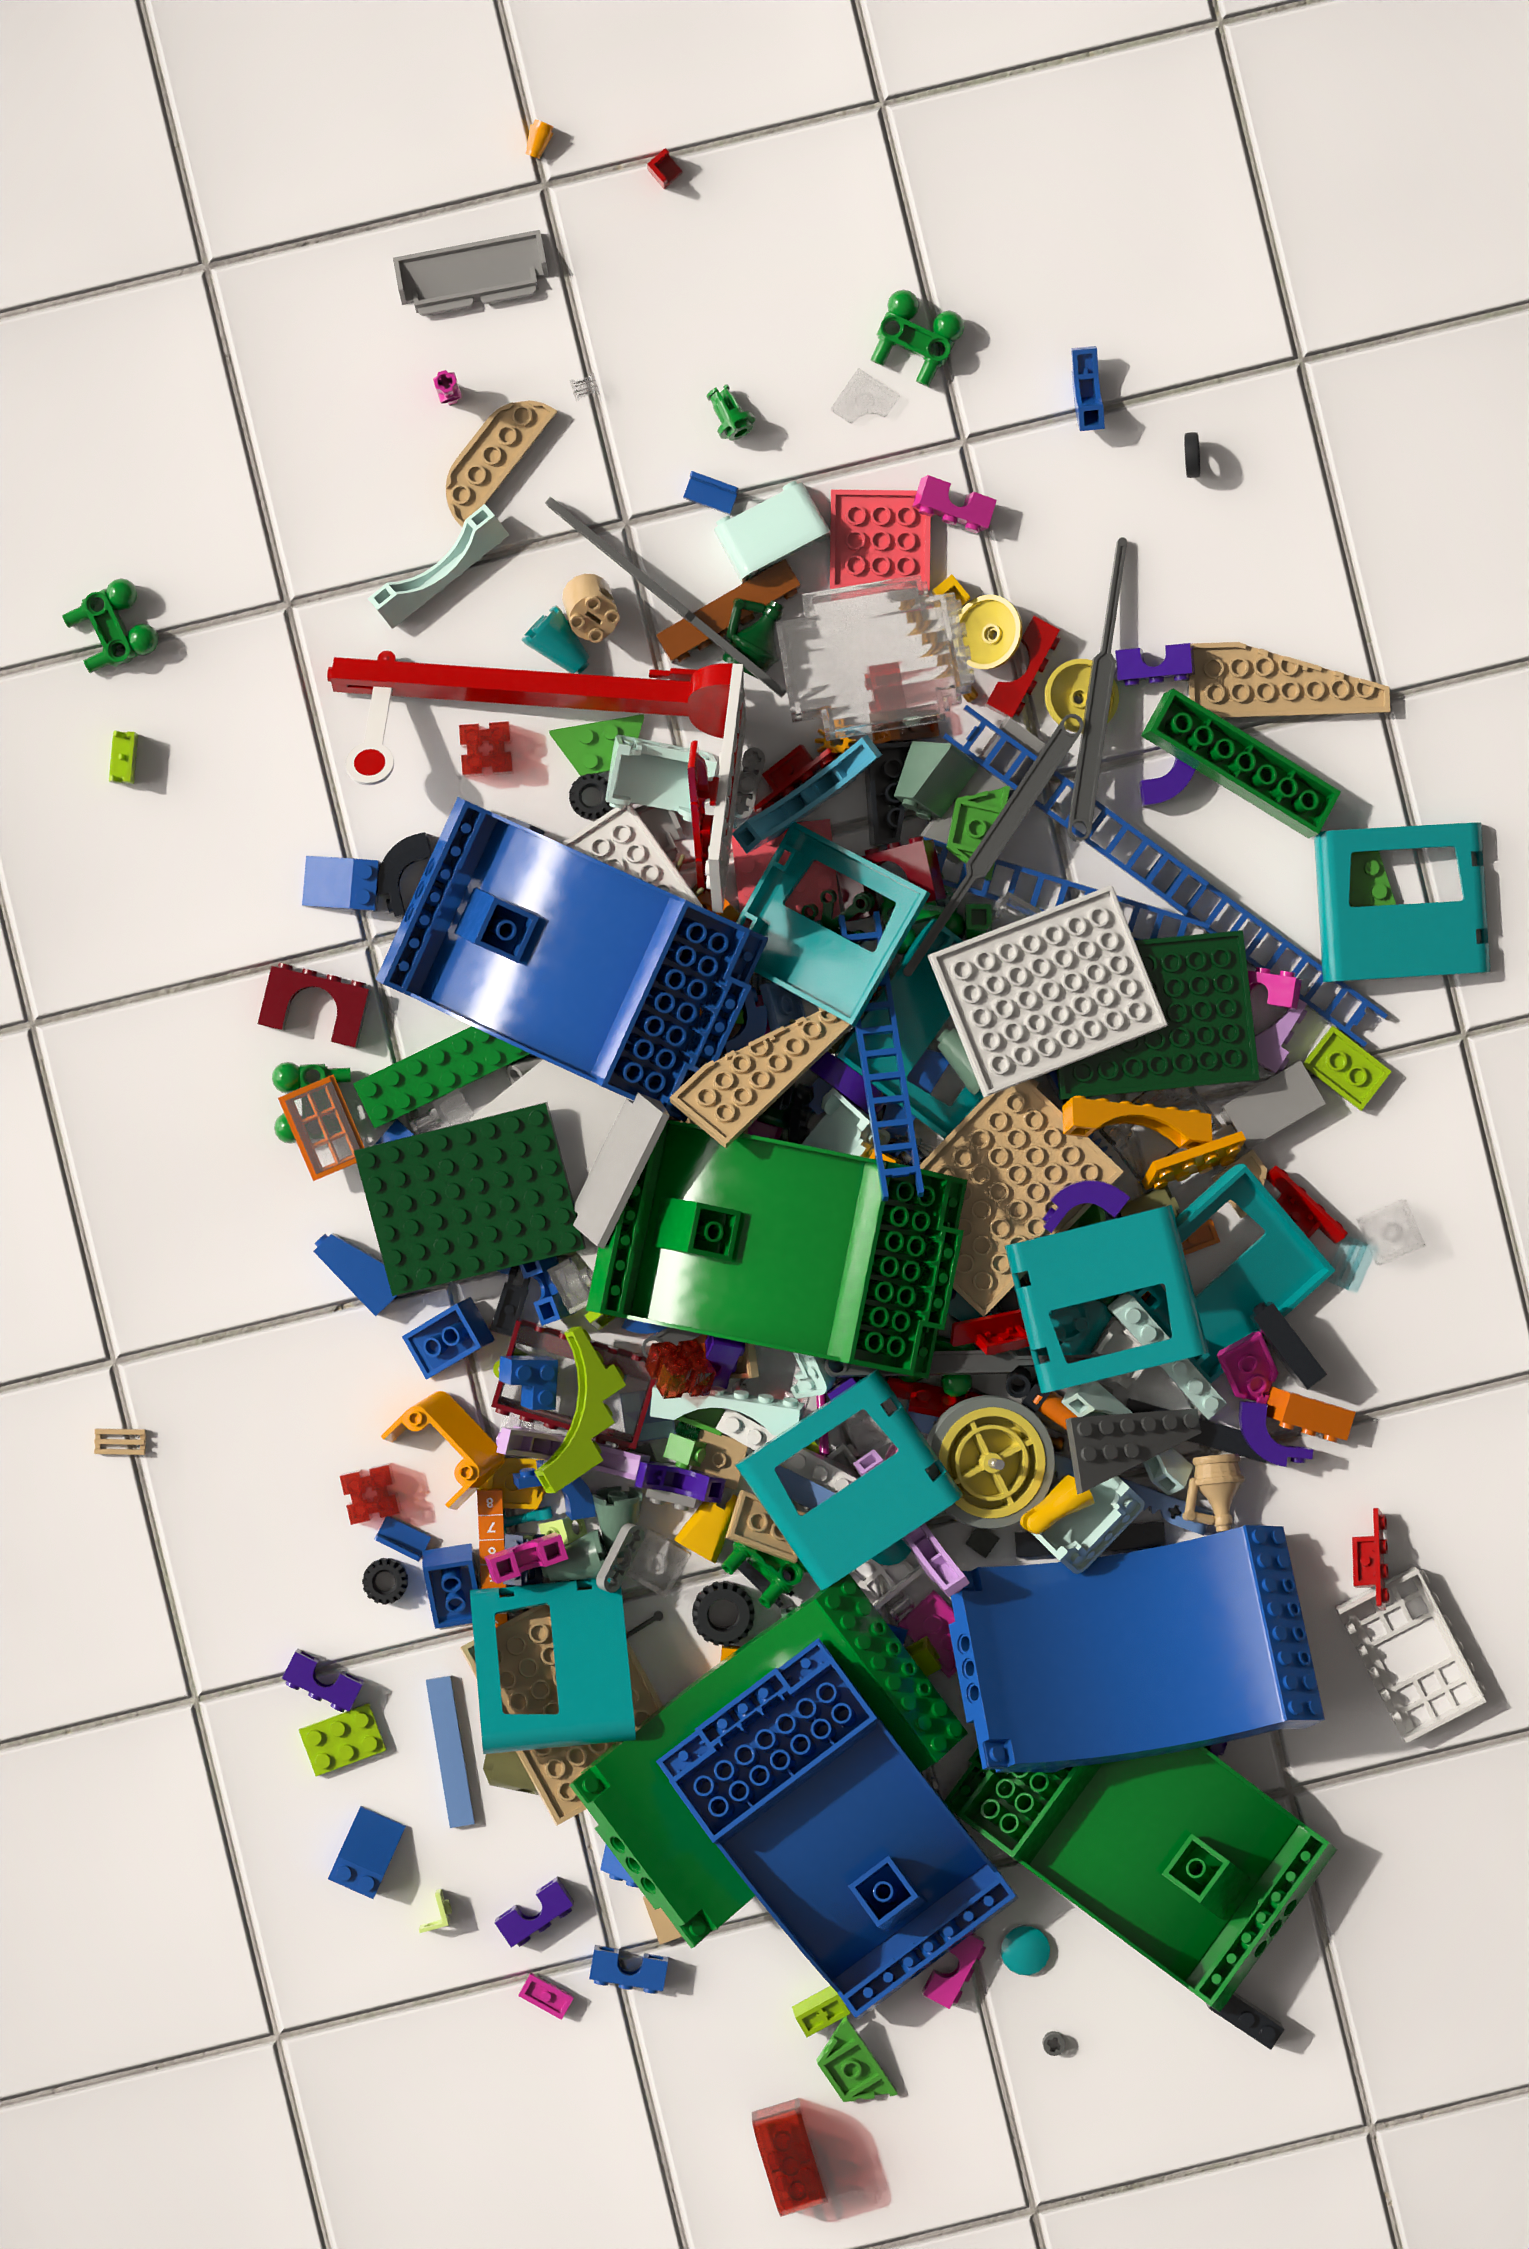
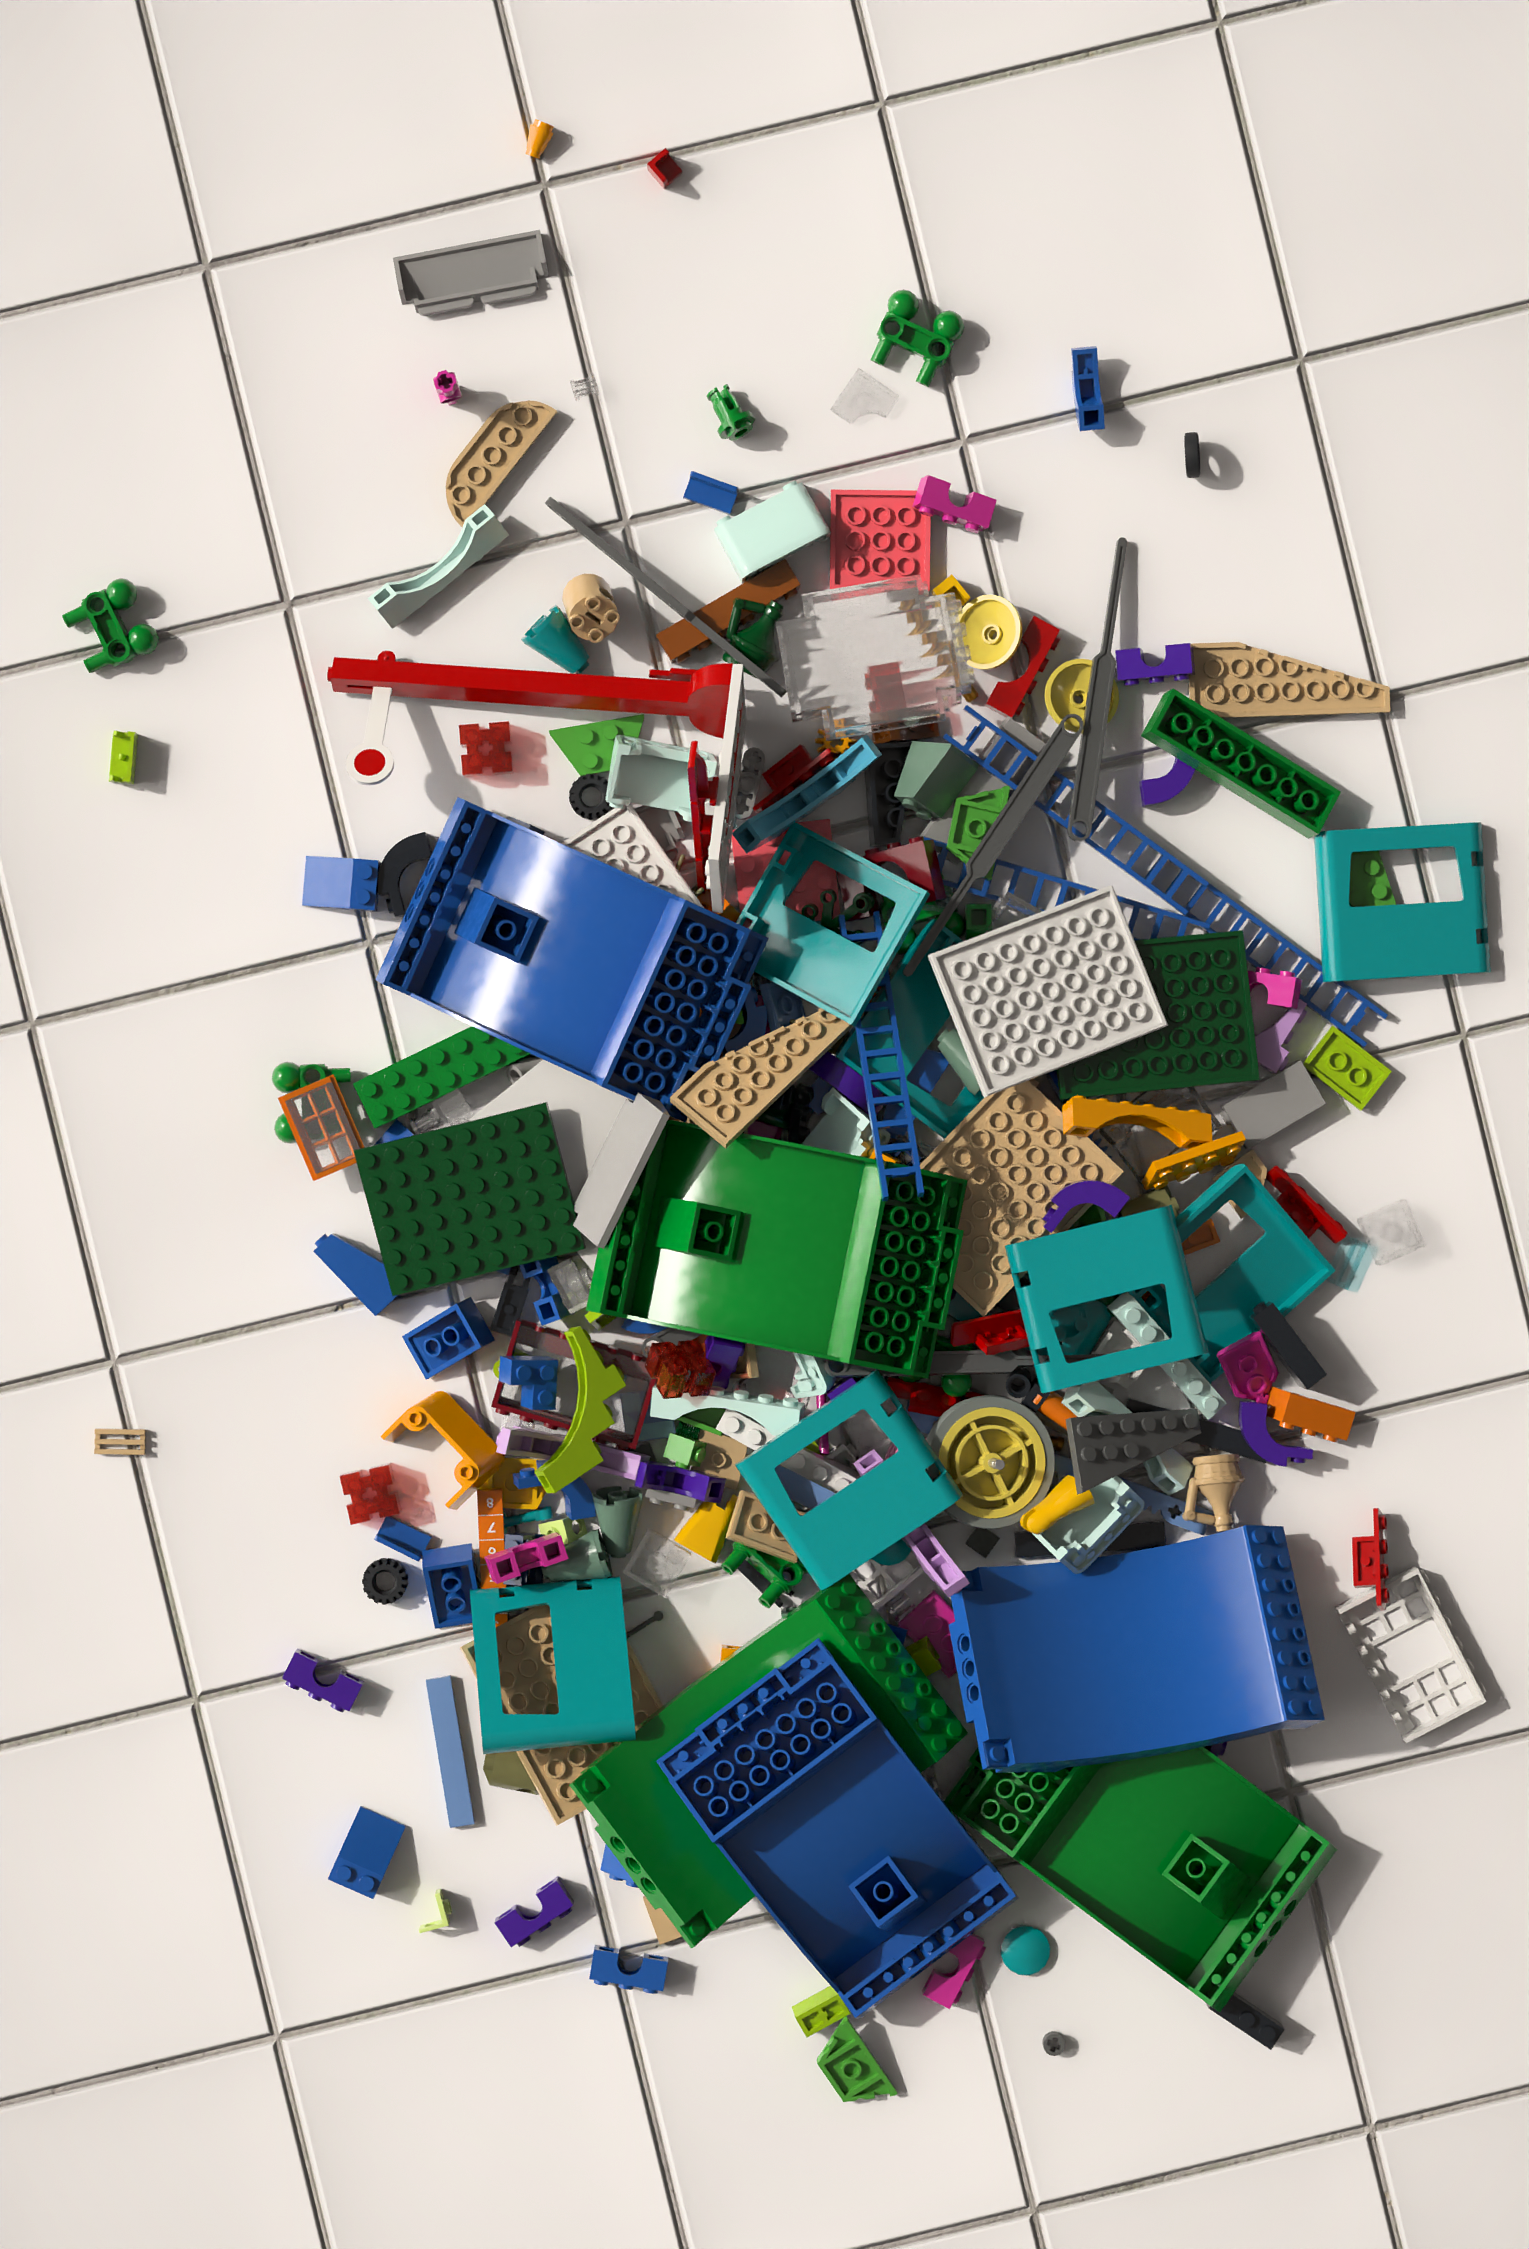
(286, 984): dark red arch -> none
(342, 1739): lime plate -> none
(546, 1996): dark pink plate -> none
(617, 1576): light grey beam -> none
(716, 1634): black tyre -> none
(789, 2157): clear red brick -> none

